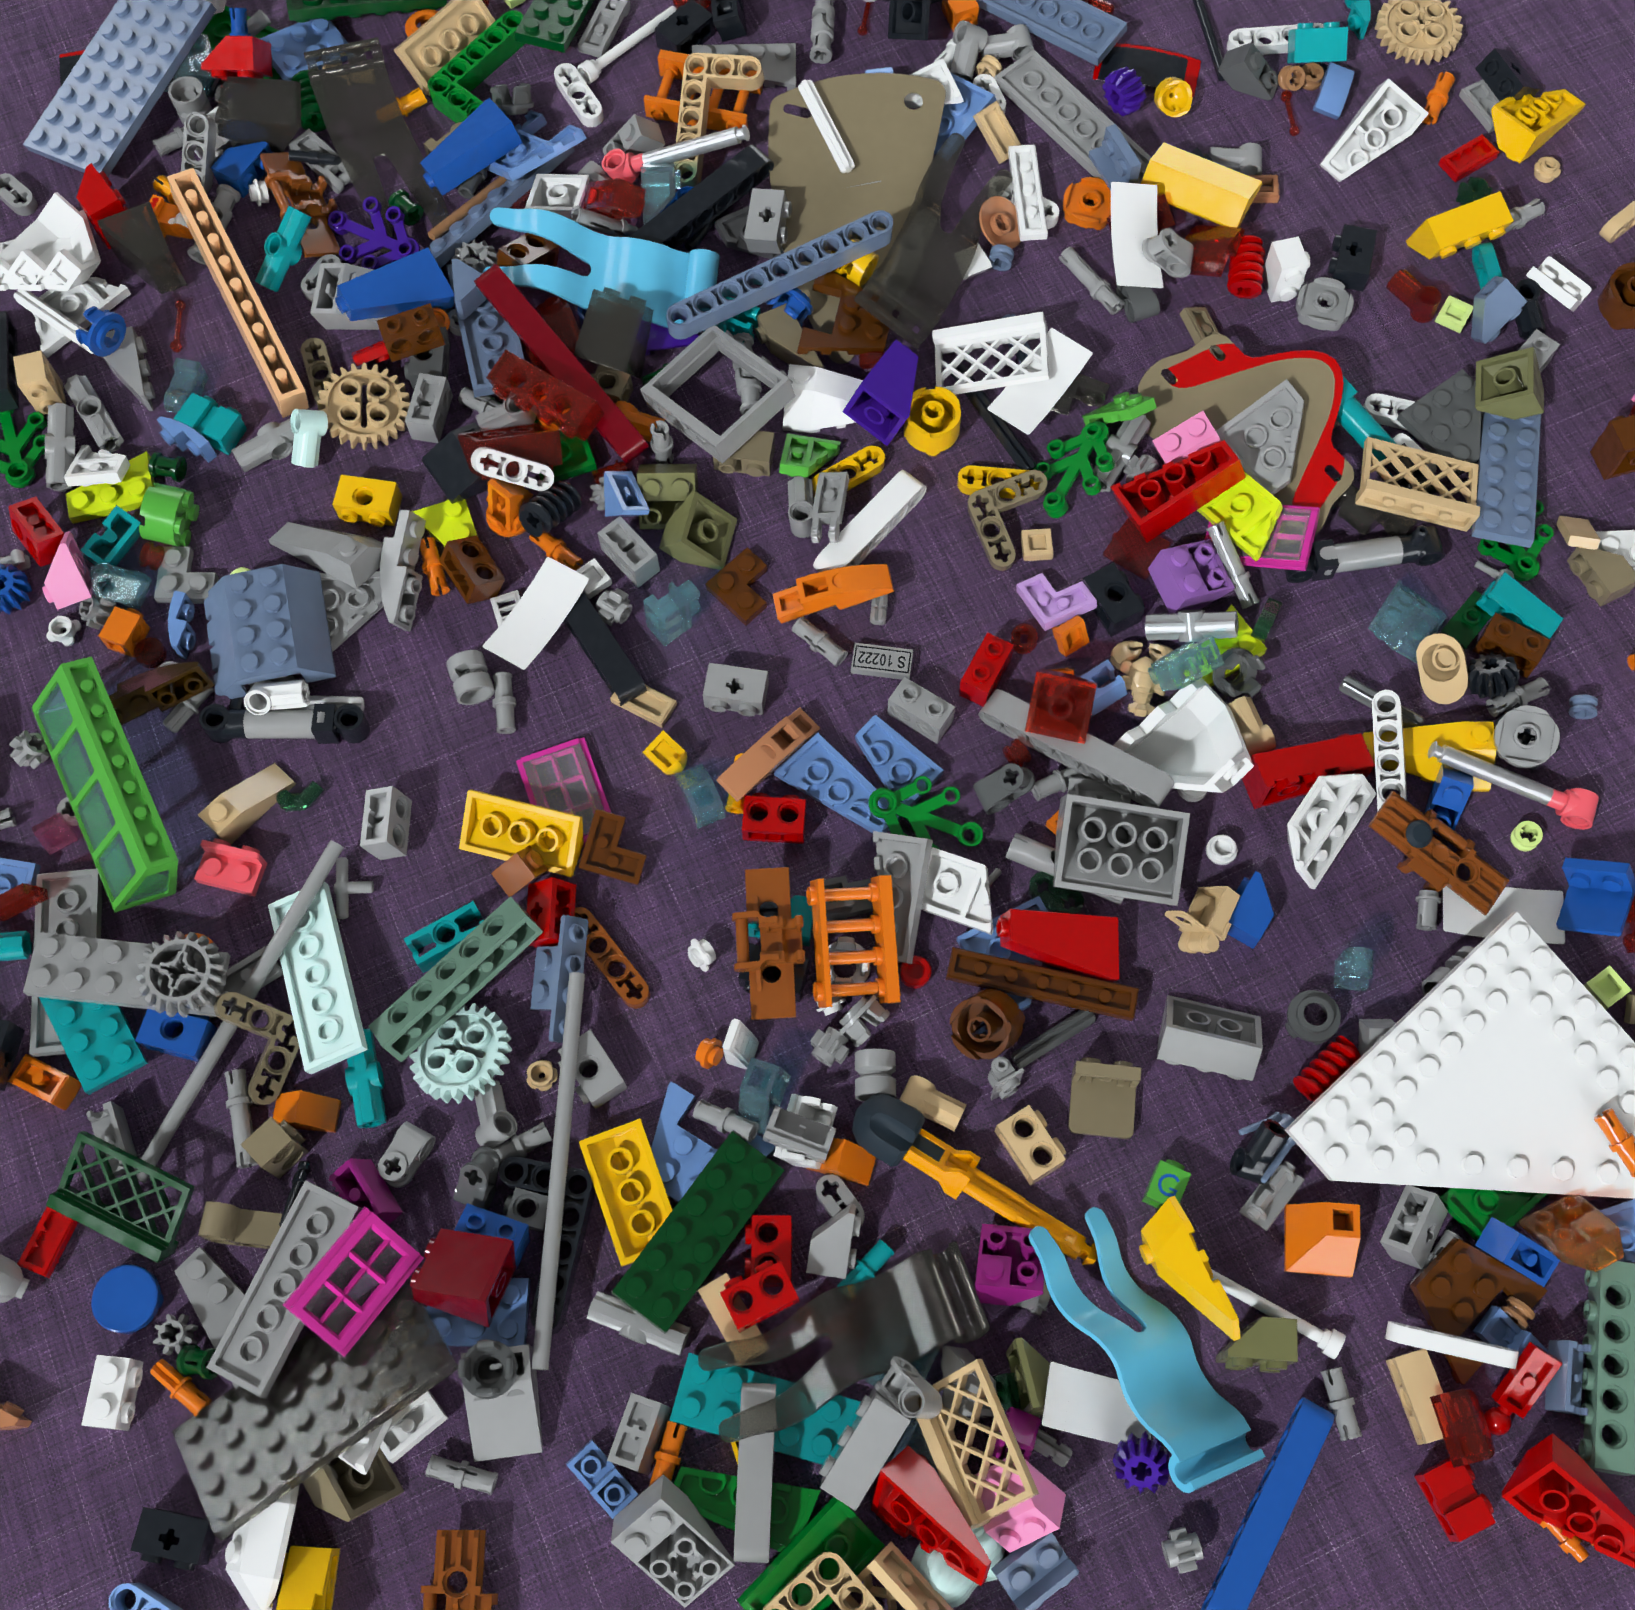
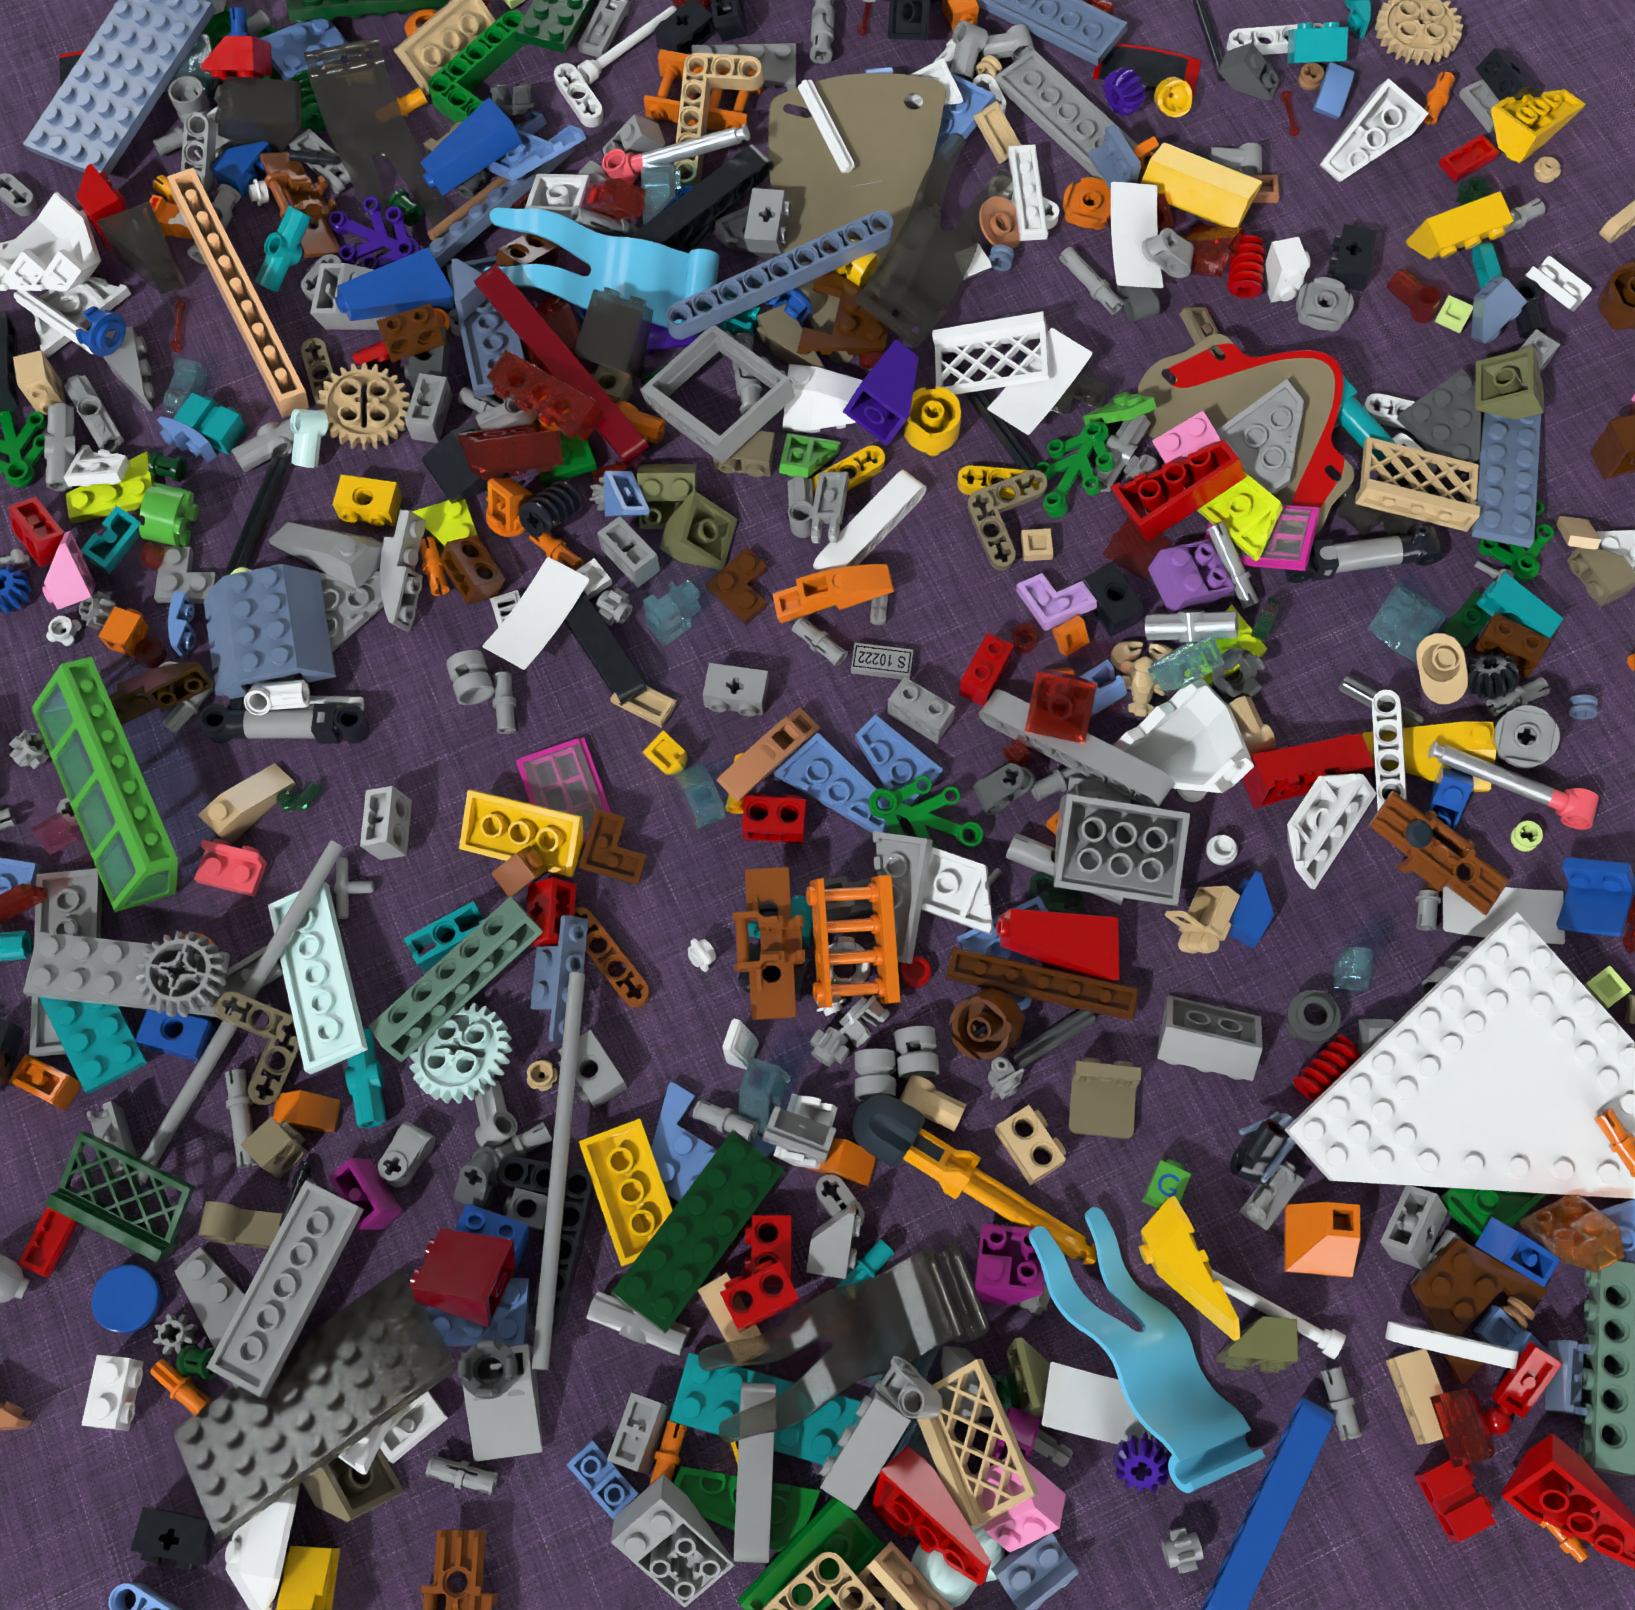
(124, 585): clear light blue piece -> none
(257, 514): none -> black axle
(353, 1281): dark pink piece -> none
(486, 254): light grey gear -> none
(496, 455): white beam -> none
(661, 442): light grey pin -> none
(709, 1052): orange plate -> none
(917, 1063): none -> light grey wheel
(1144, 149): none -> orange tile
(1285, 76): medium nougat bush -> none

